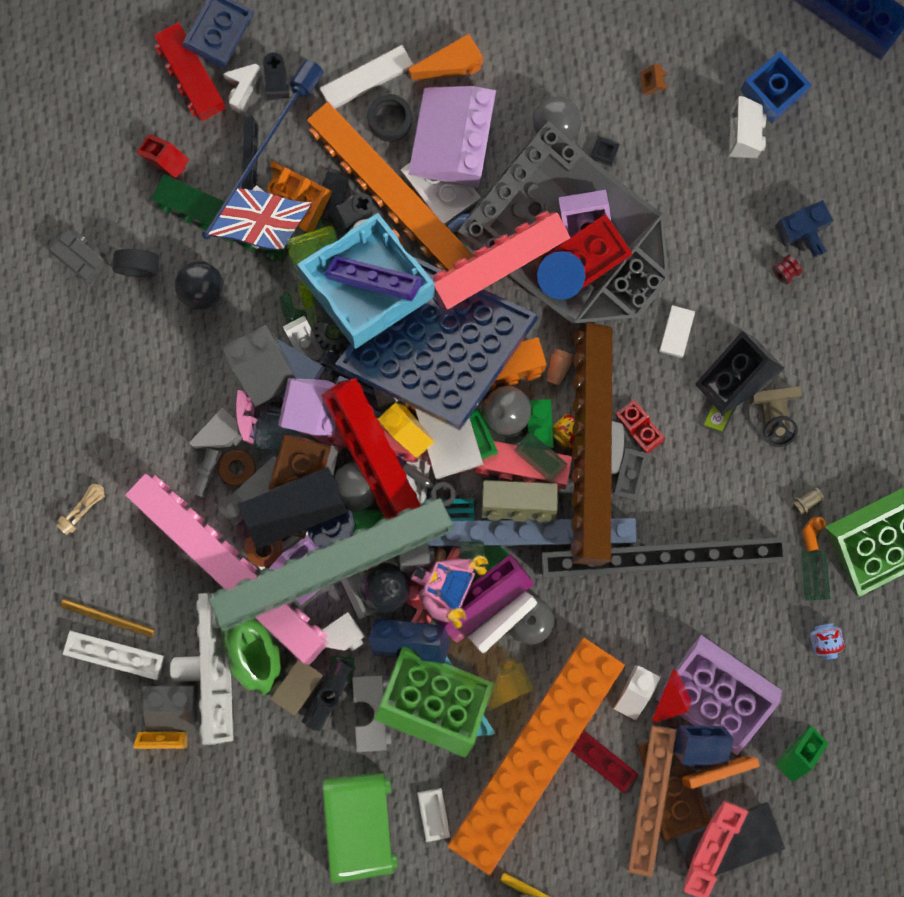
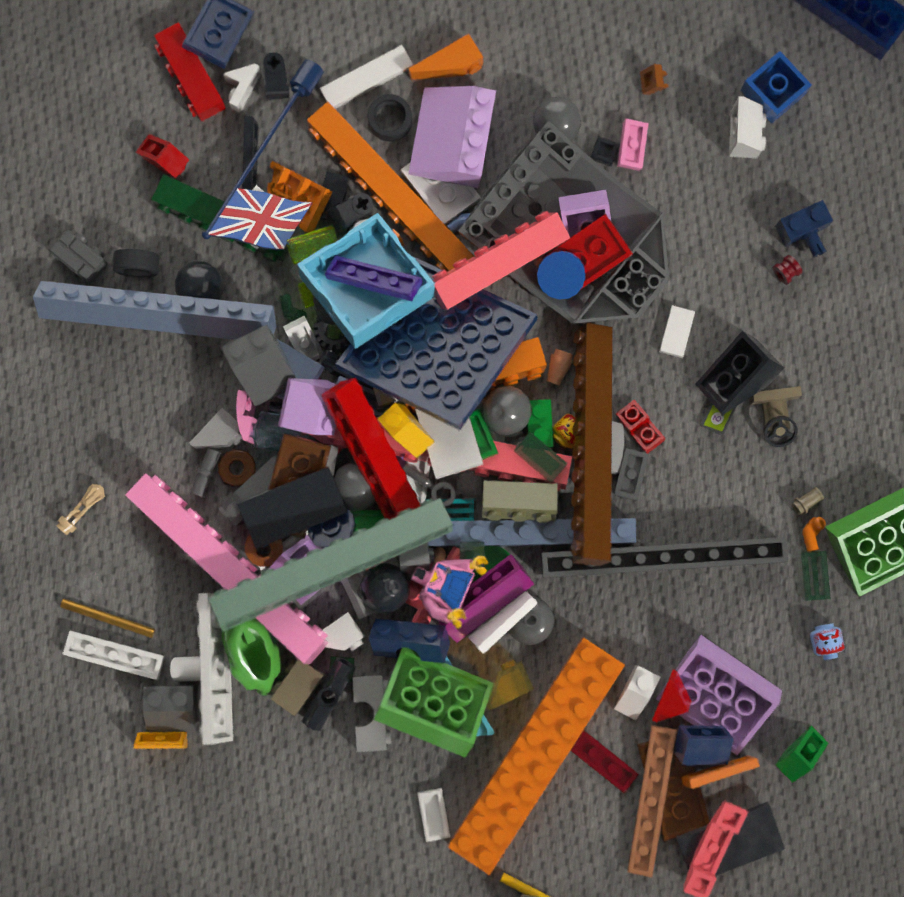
(151, 310): none -> sand blue brick
(358, 827): bright green windscreen -> none
(632, 144): none -> bright pink plate

